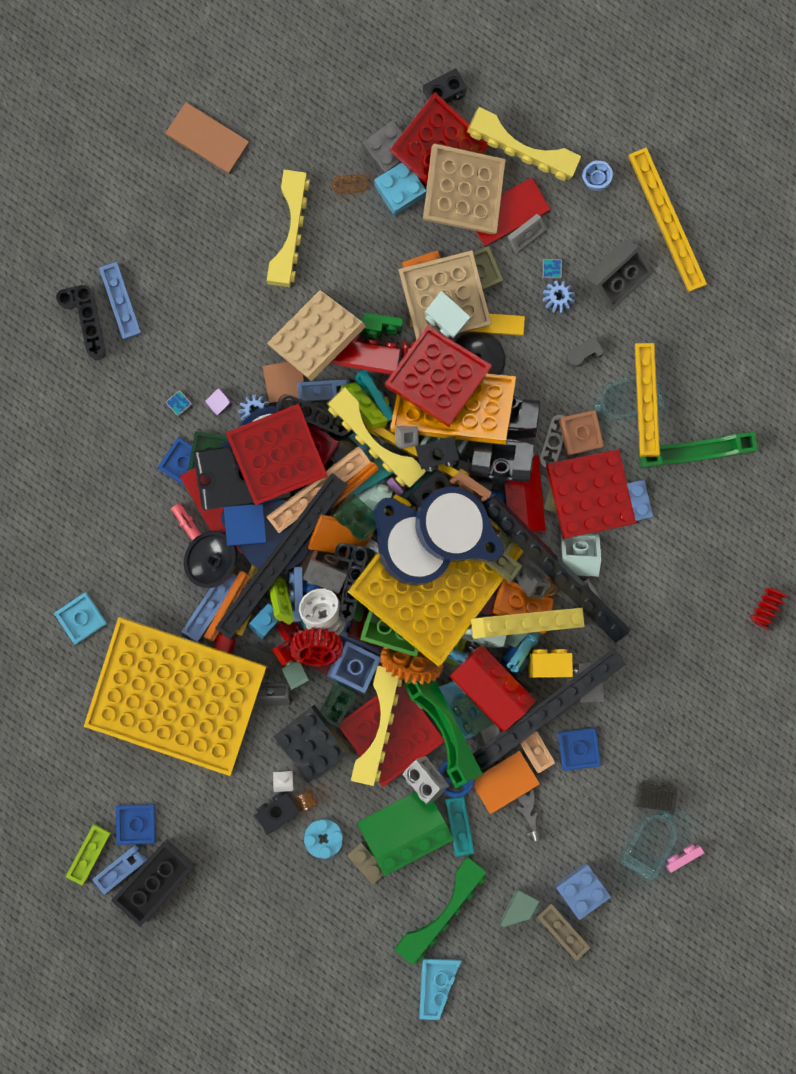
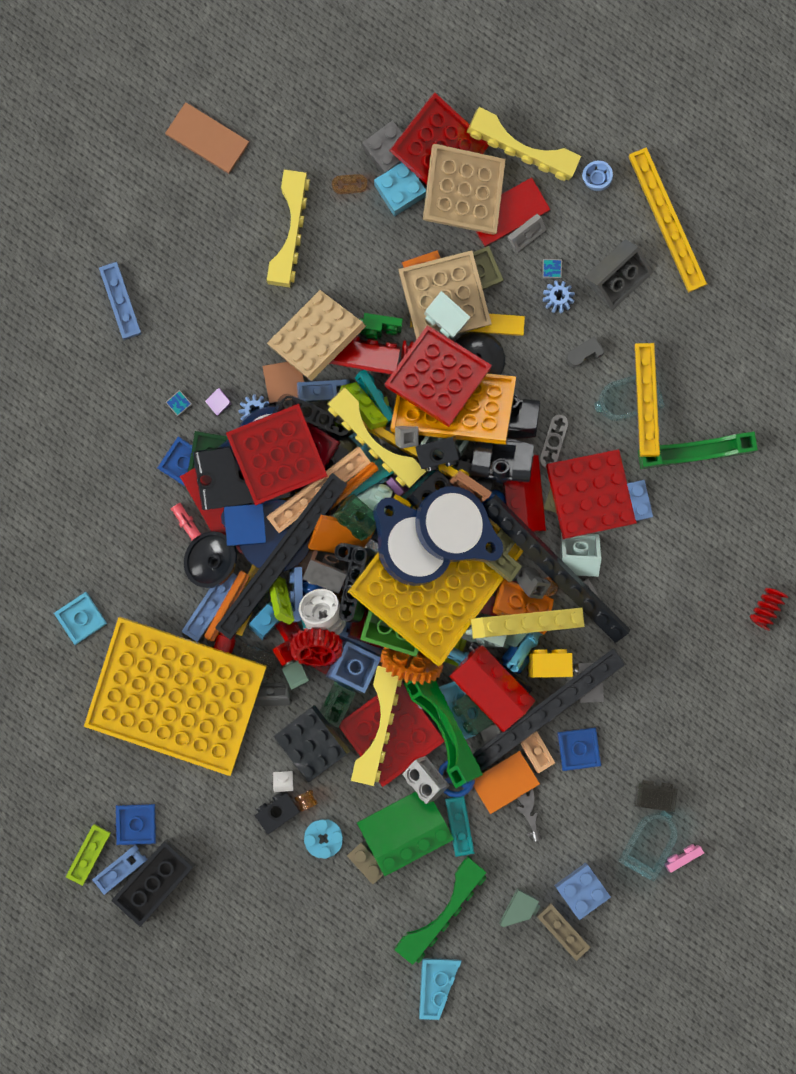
(86, 323): black beam -> none
(442, 84): black brick -> none
(581, 432): nougat tile -> none

